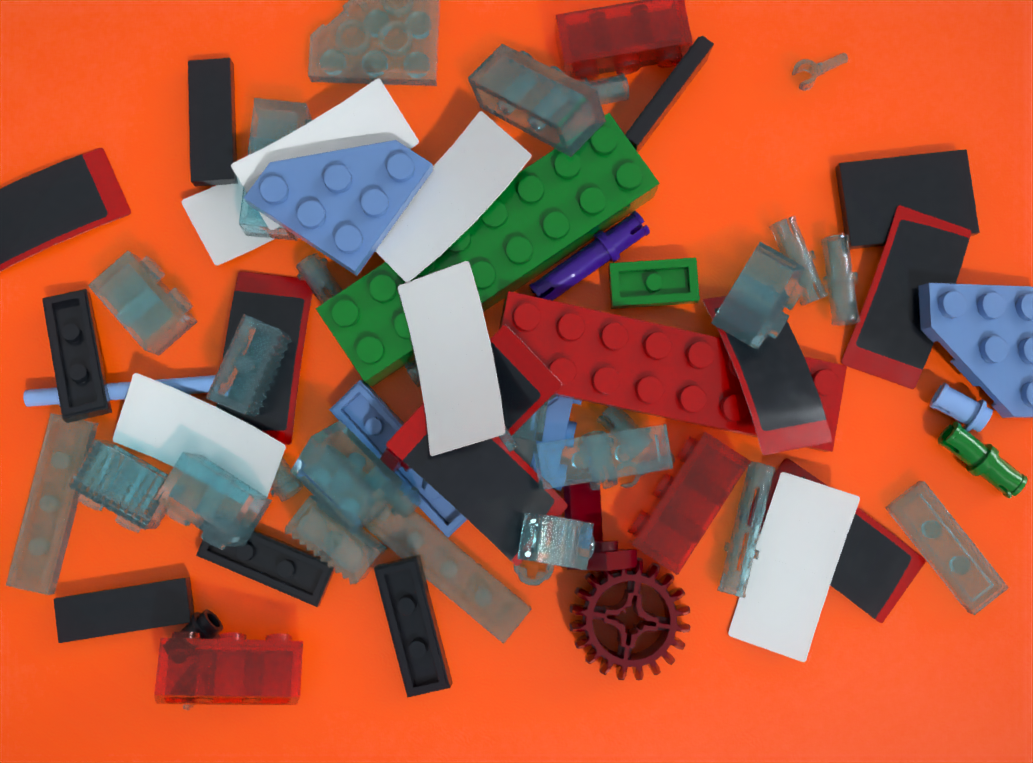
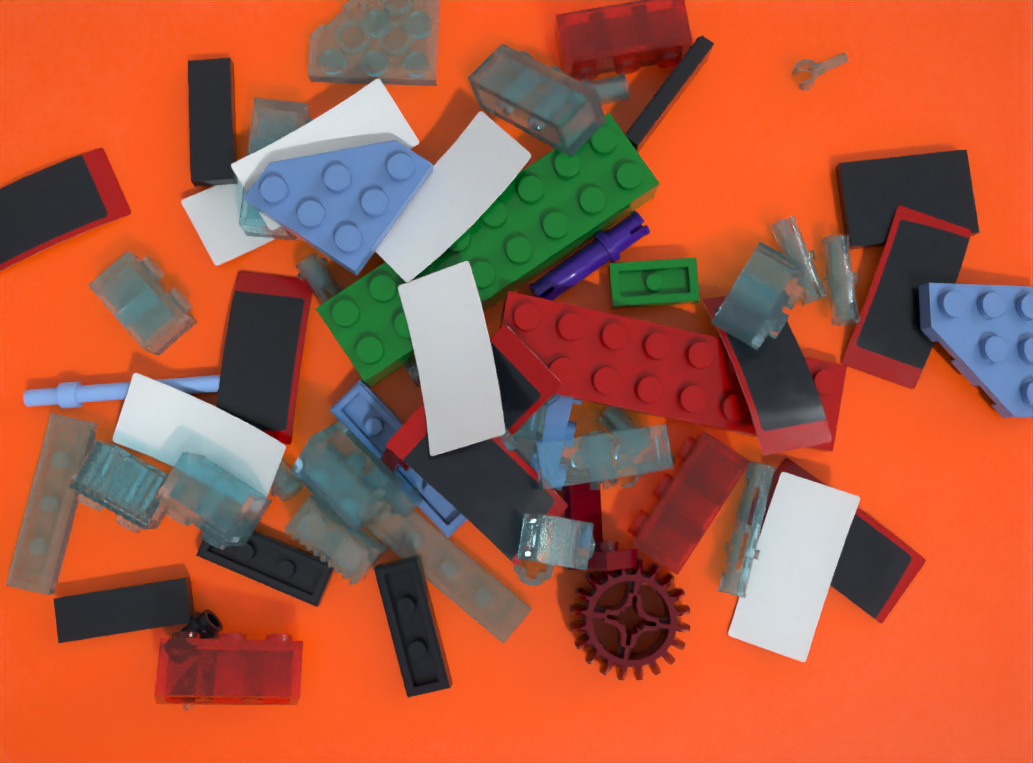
(76, 356): black tile -> none
(249, 366): clear light blue brick -> none
(947, 547): clear light blue tile -> none
(961, 407): light blue pin -> none
(982, 460): green pin -> none

